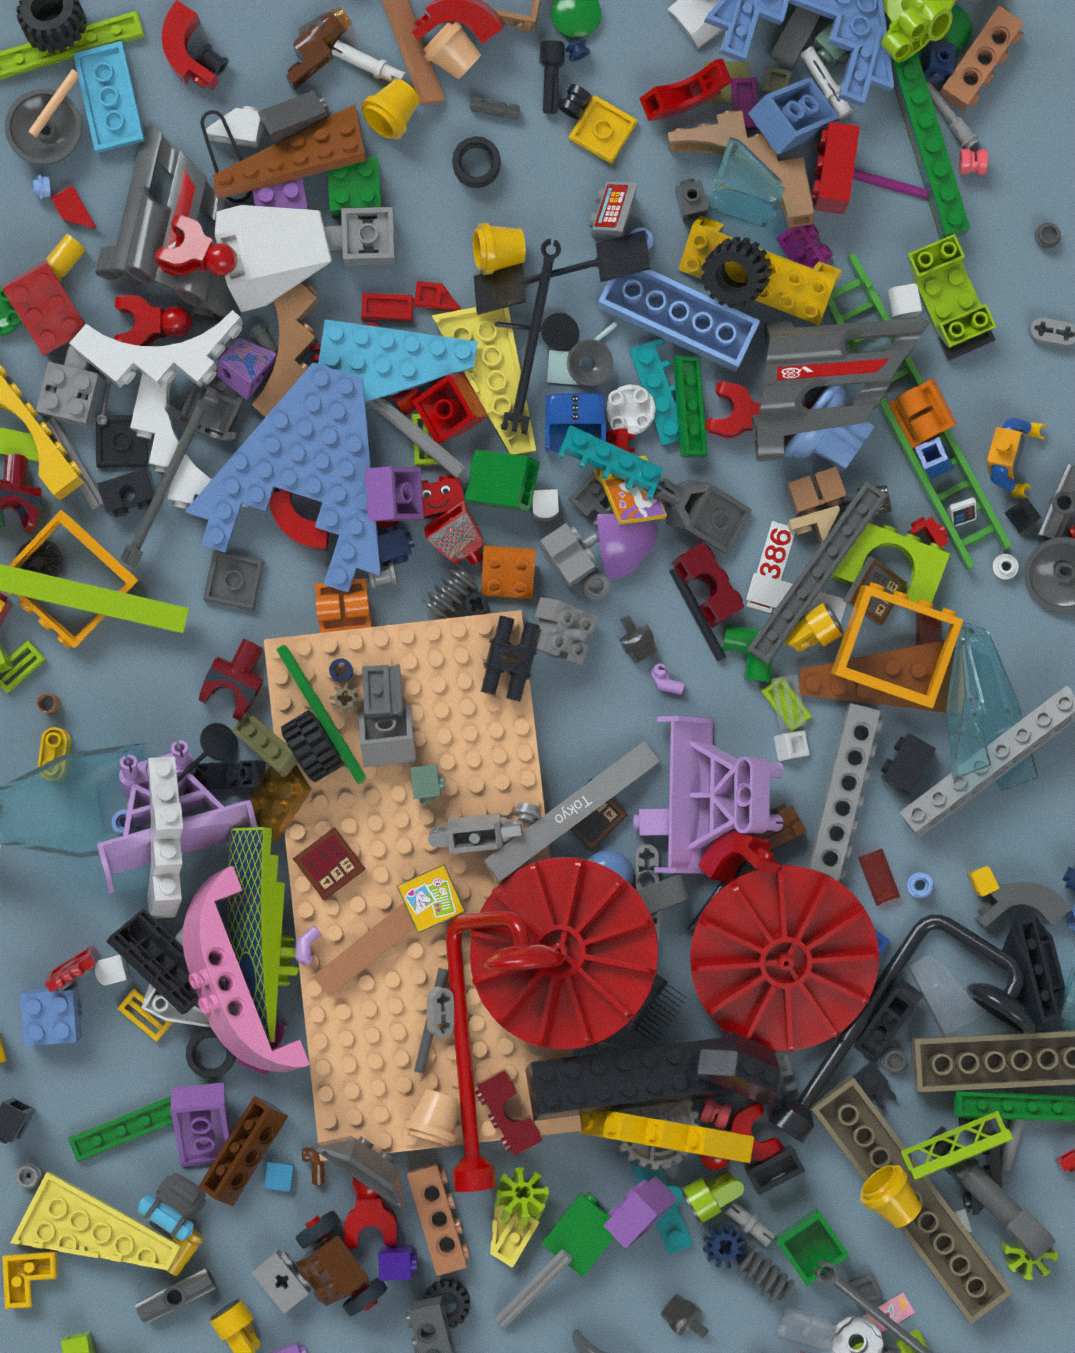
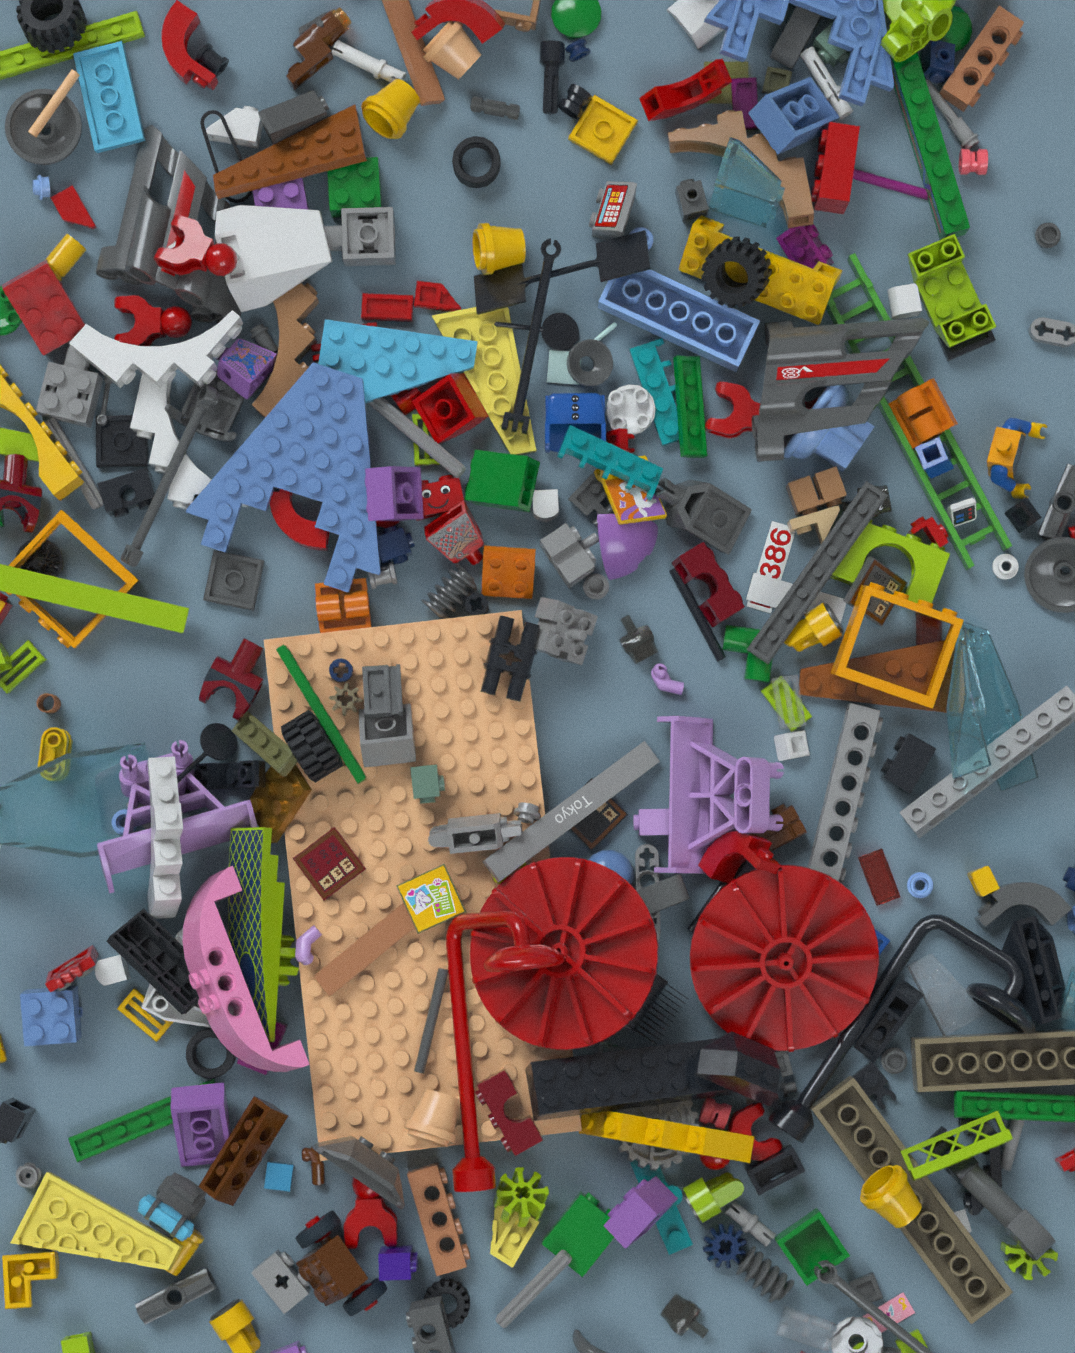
(440, 1012): light grey beam -> none

